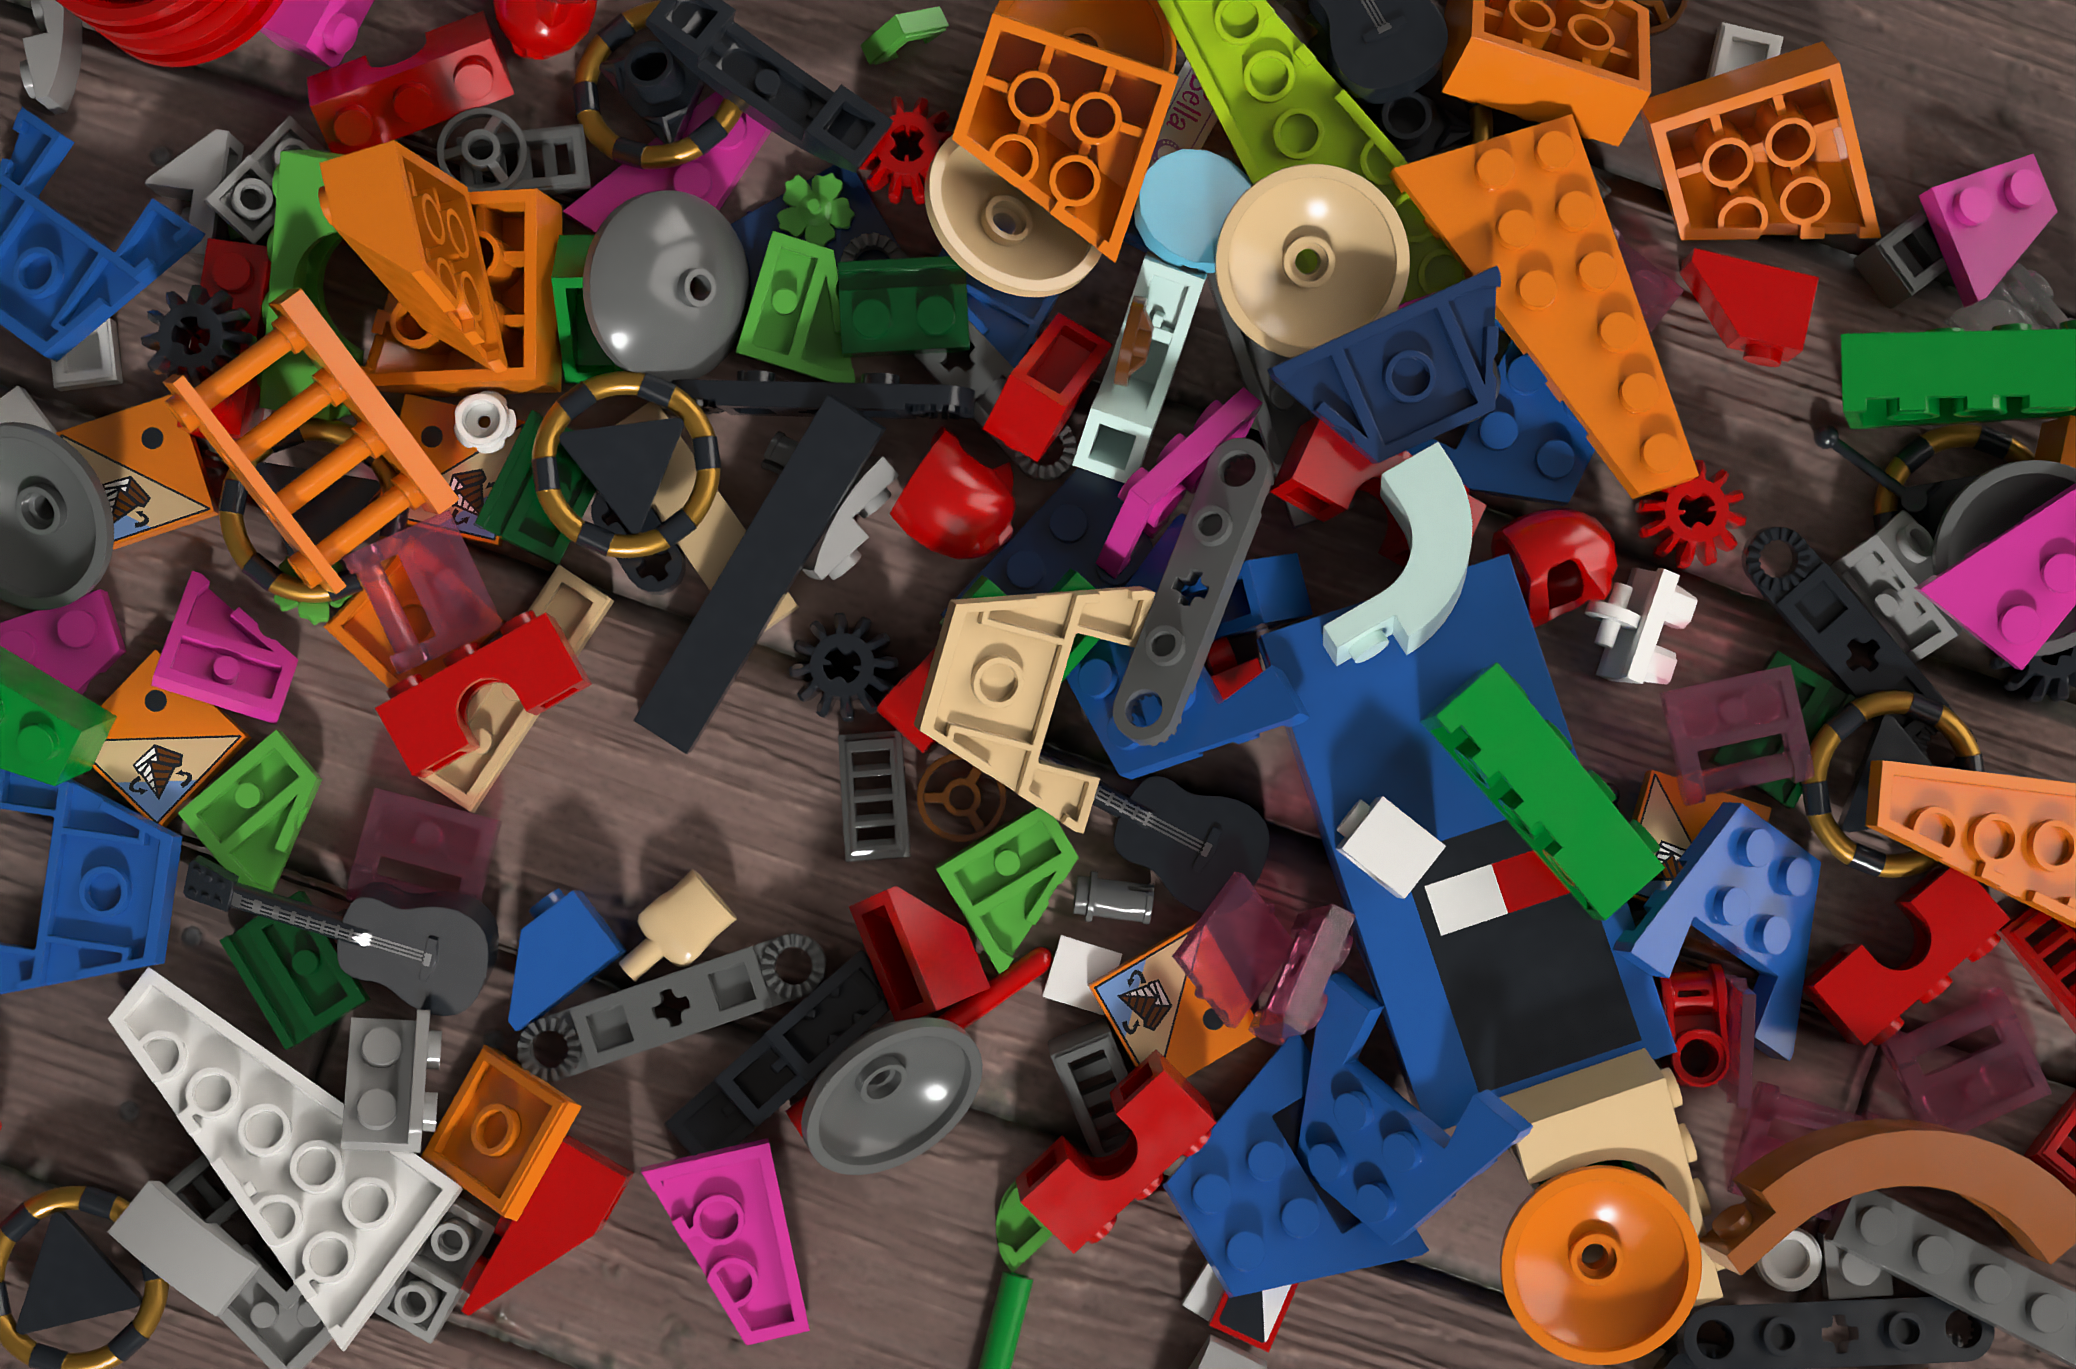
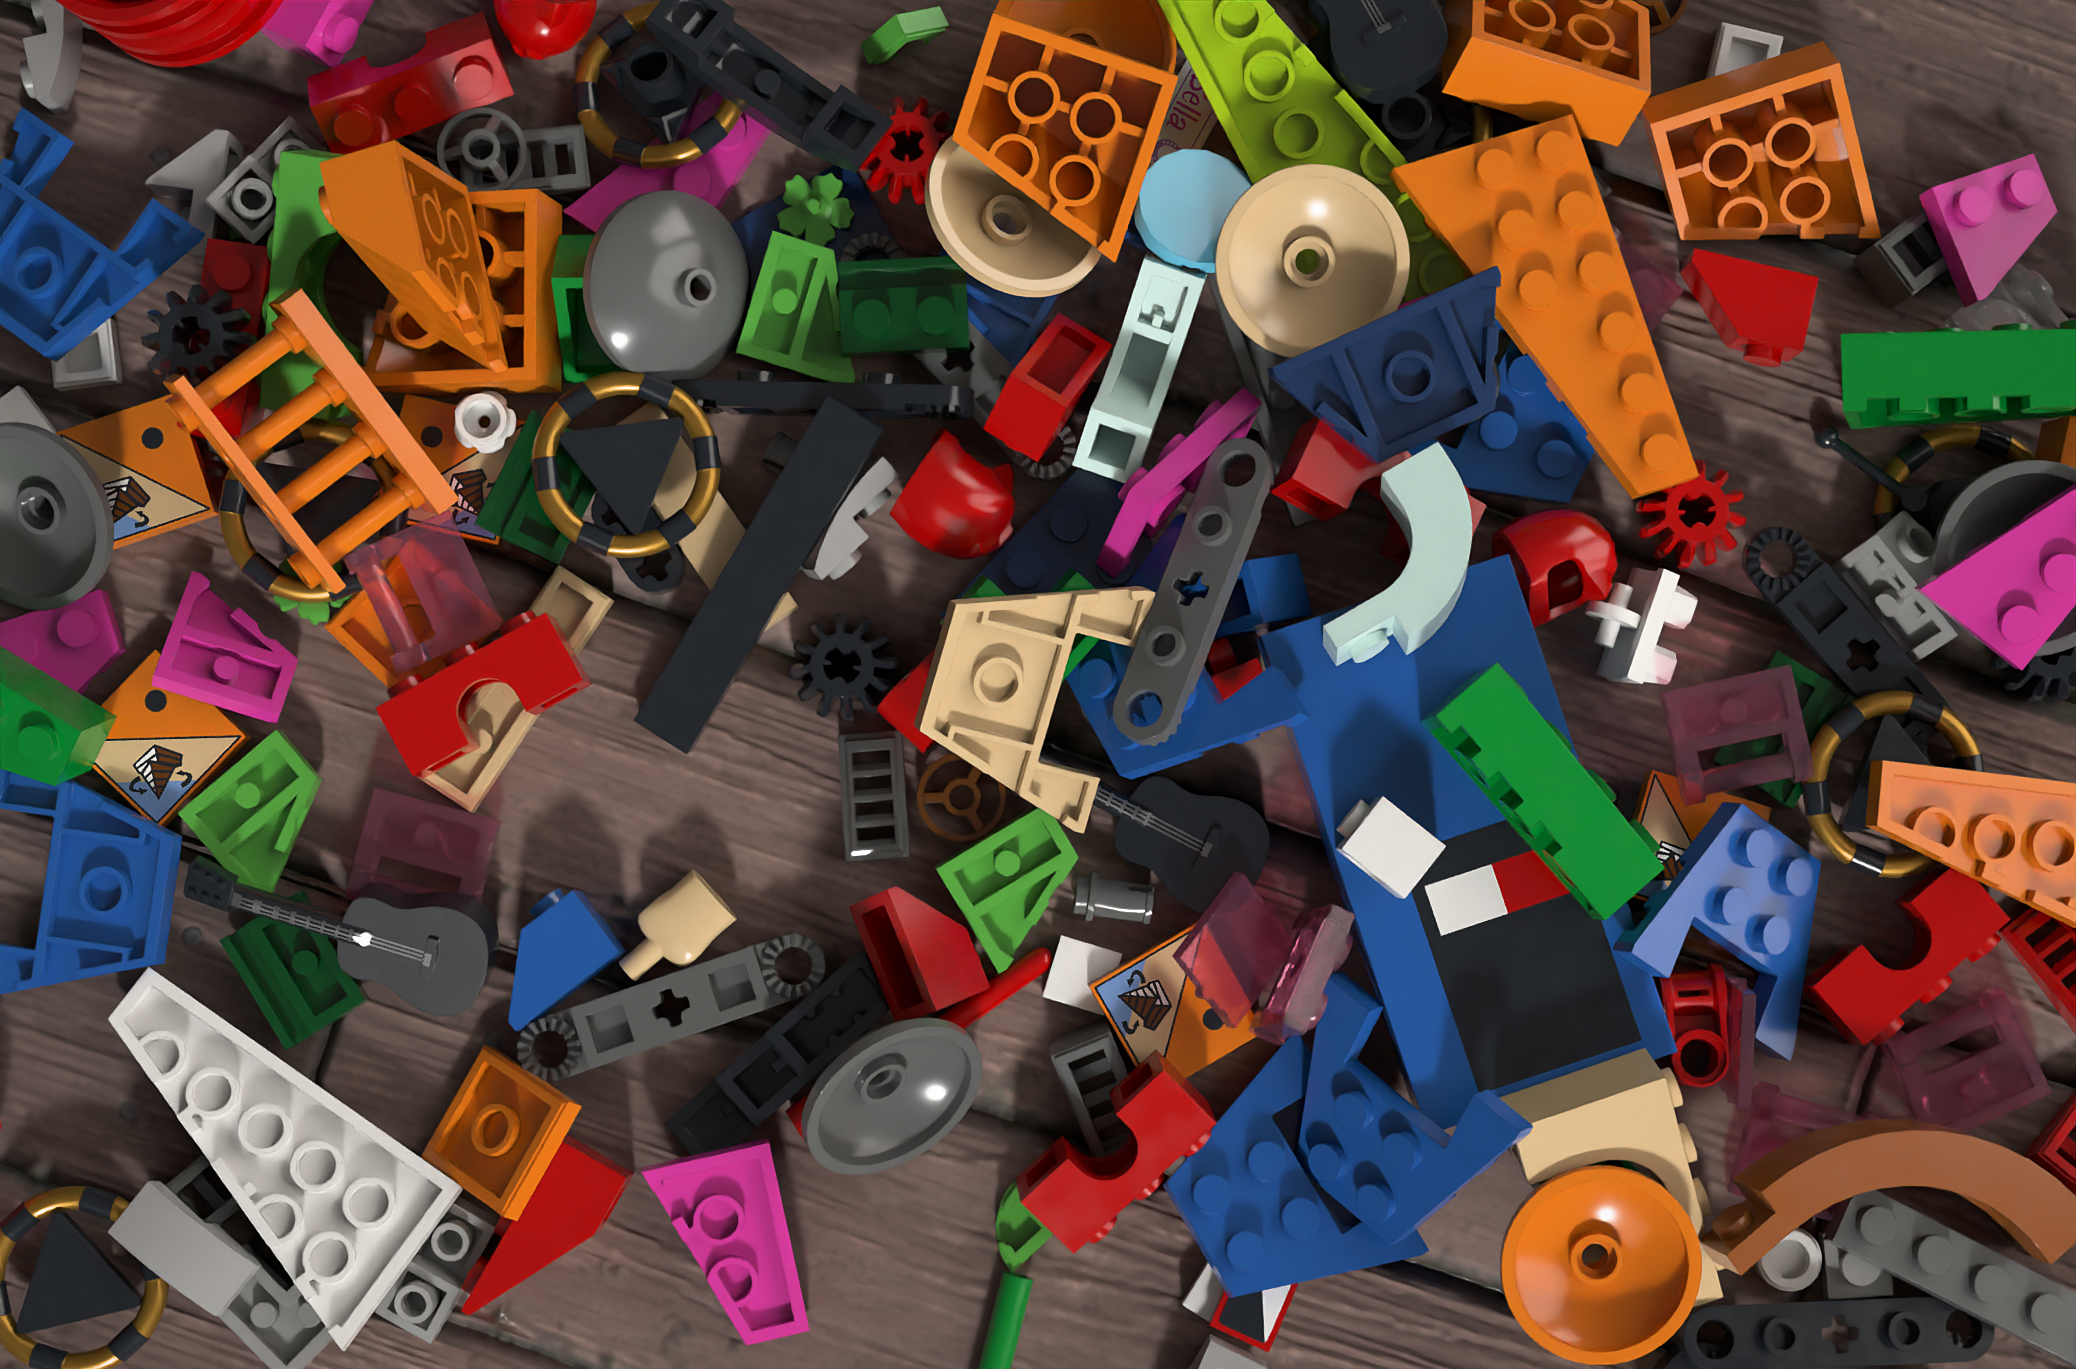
(386, 1084): light grey bracket -> none
(1135, 341): reddish brown piece -> none

